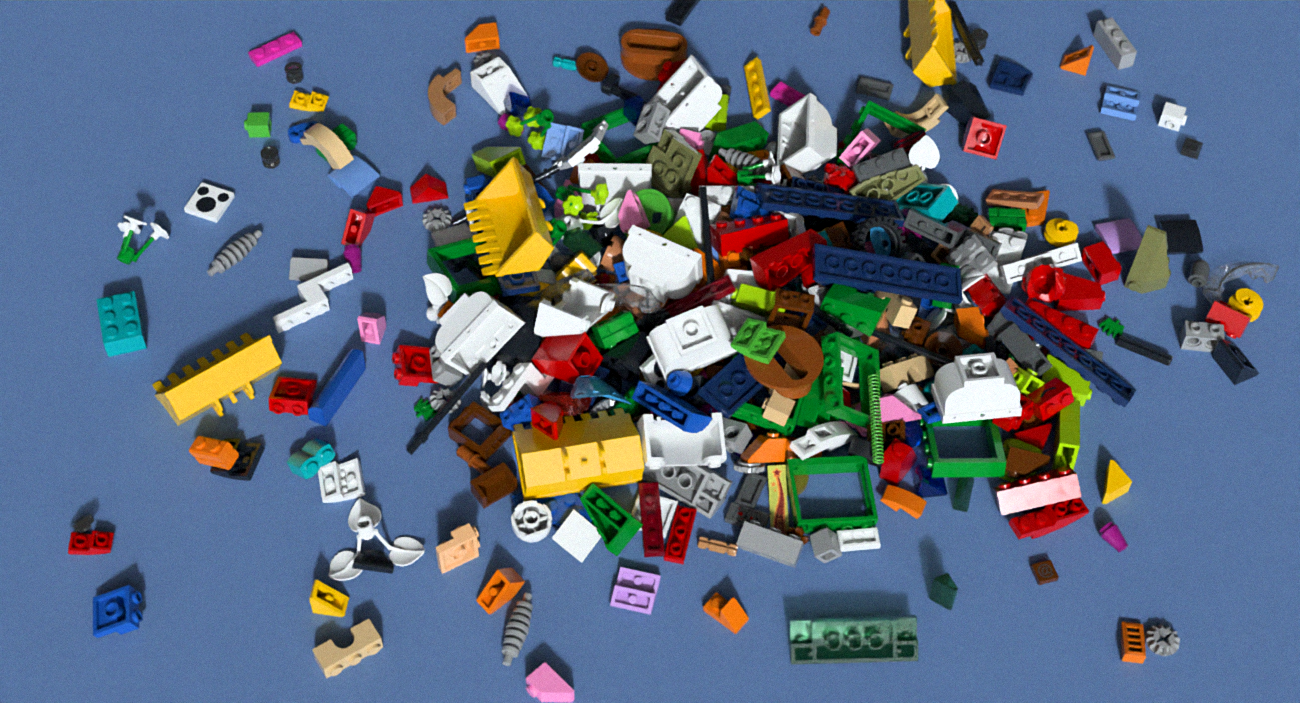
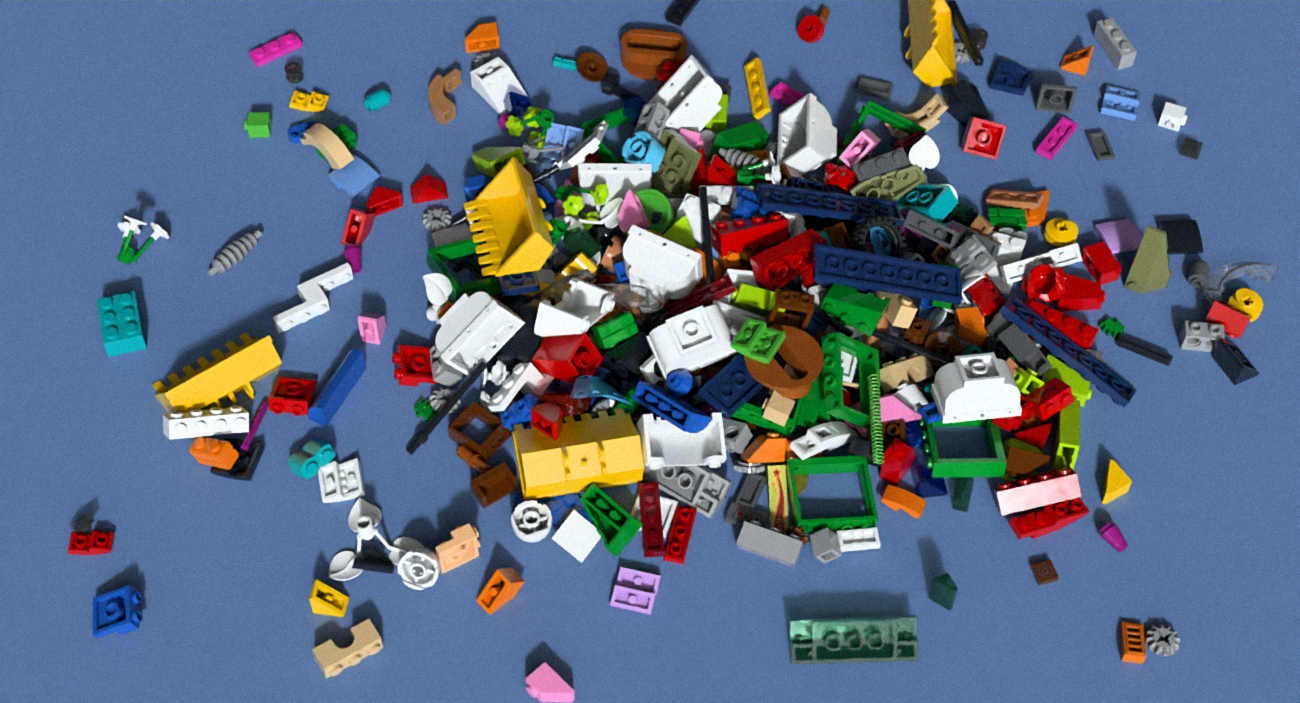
(205, 422): none -> white brick
(209, 202): white tile -> none
(254, 426): none -> magenta bar
(270, 157): clear smoke wheel -> none
(307, 268): light grey slope -> none
(377, 100): none -> teal brick
(419, 568): none -> white cylinder
(517, 629): light grey piece -> none
(530, 151): none -> light grey plant
(643, 150): none -> medium azure brick
(717, 546): medium nougat axle -> none
(726, 612): orange slope -> none
(805, 26): none -> red piece
(1055, 97): none -> dark grey slope
(1056, 138): none -> dark pink plate

